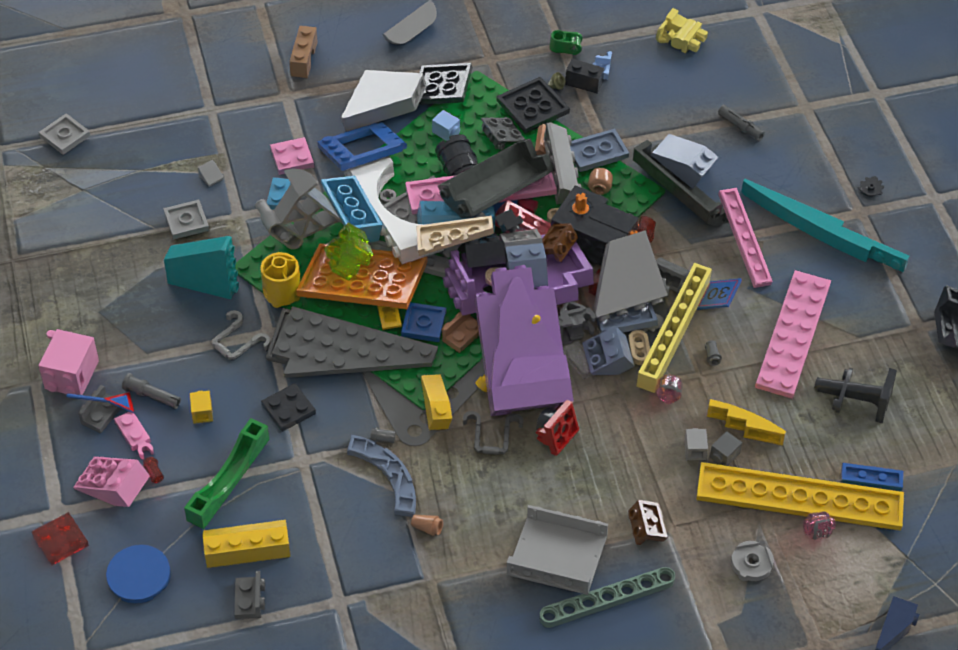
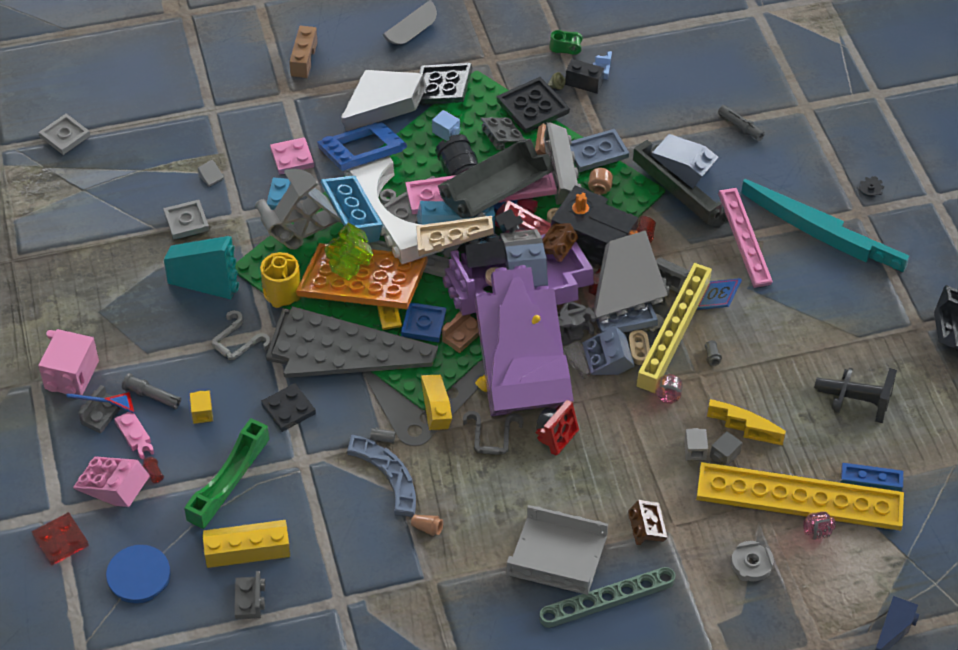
(682, 32): light yellow hips -> none
(793, 334): bright pink plate -> none

